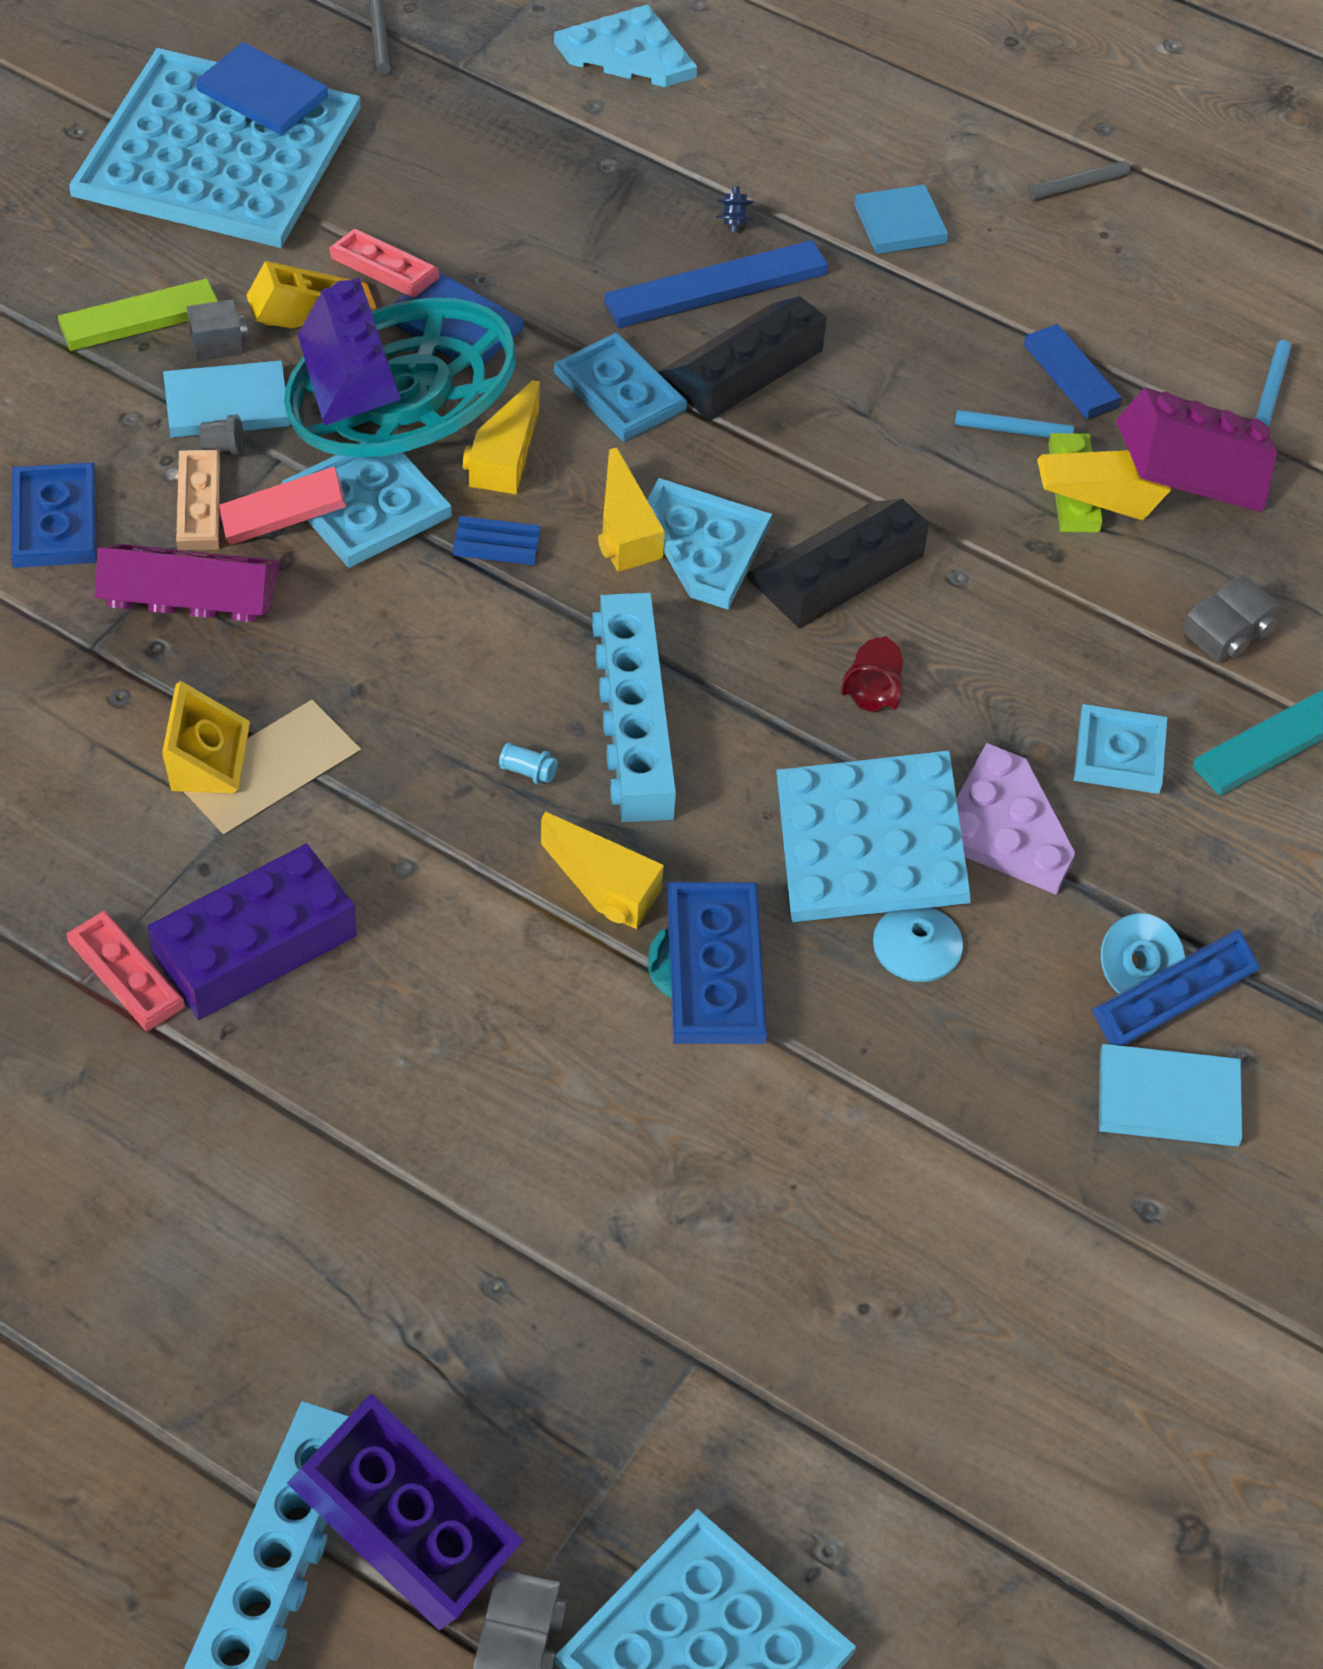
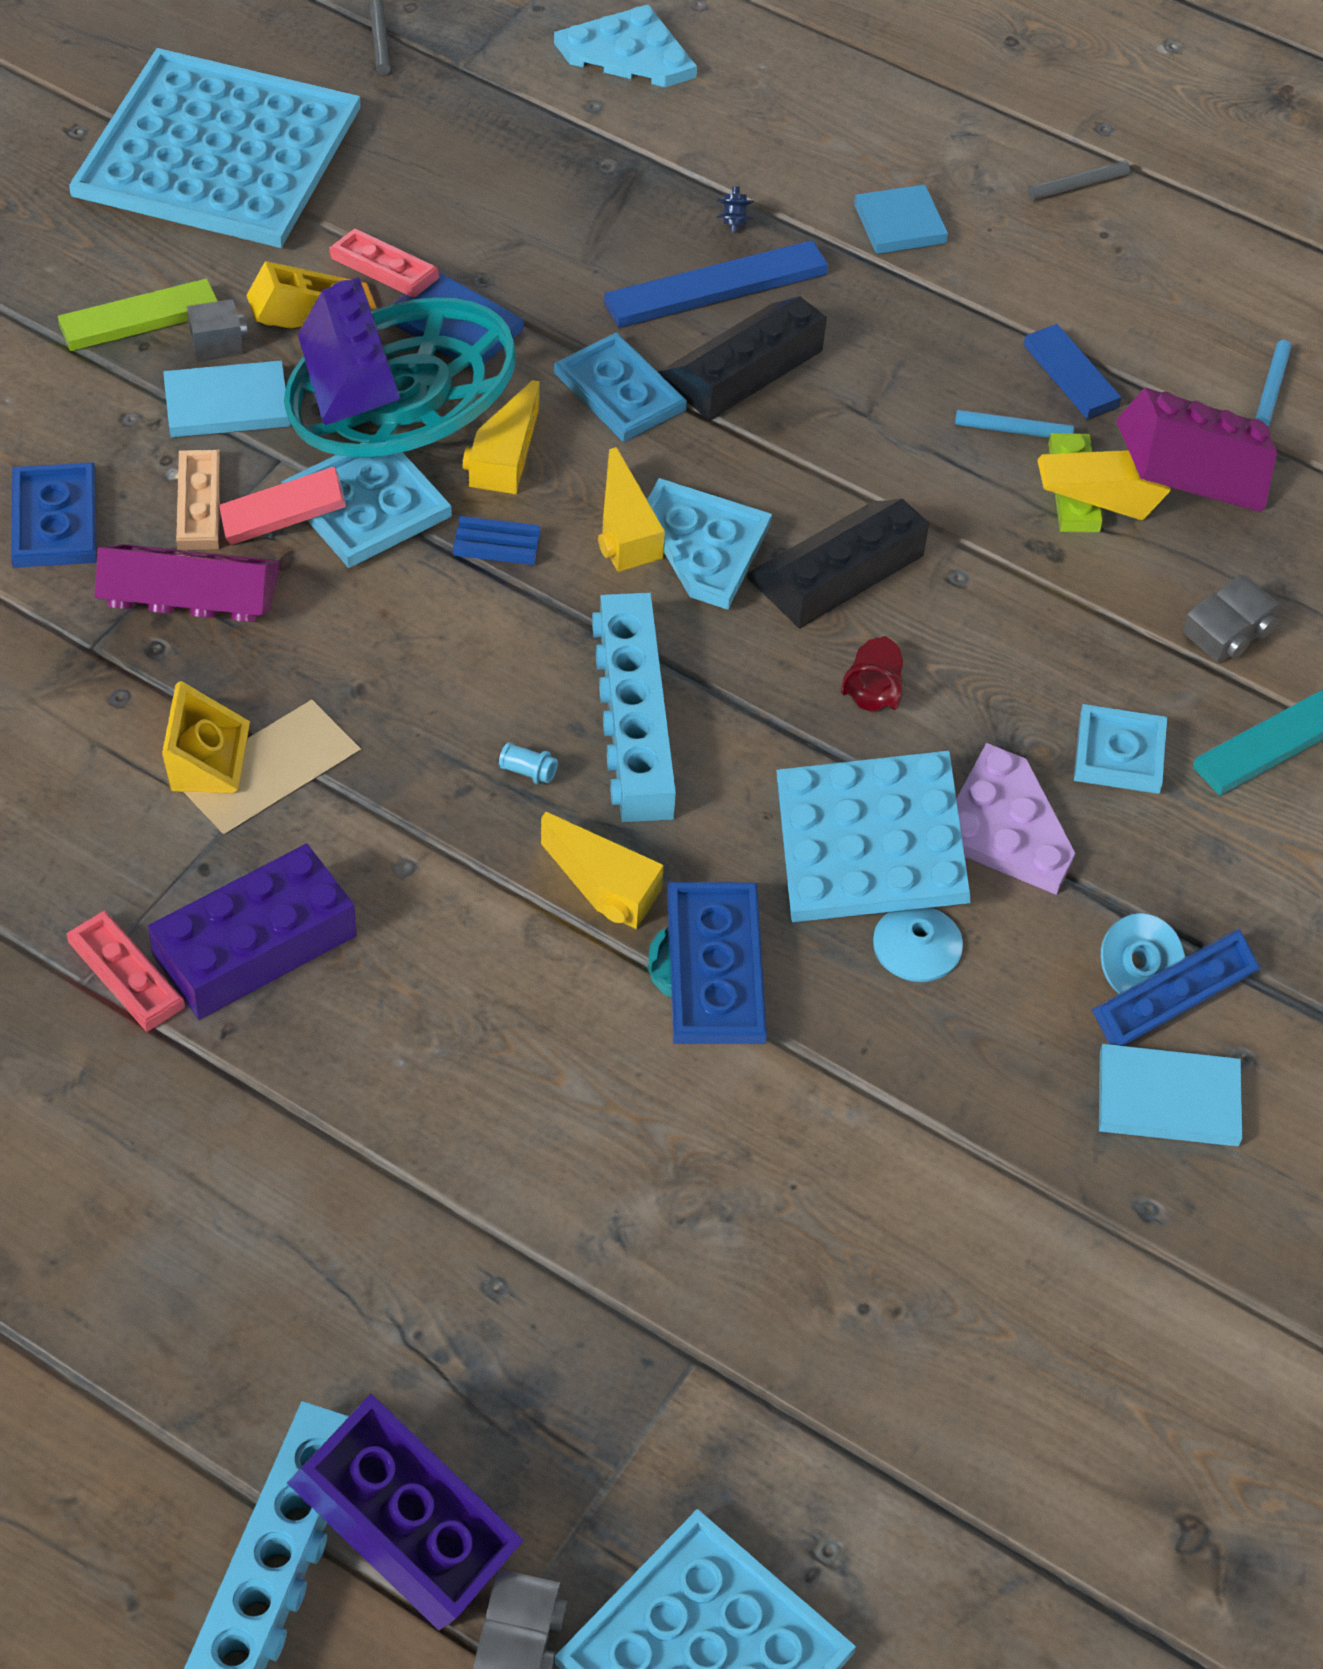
(223, 435): dark grey piece -> none
(262, 88): blue tile -> none

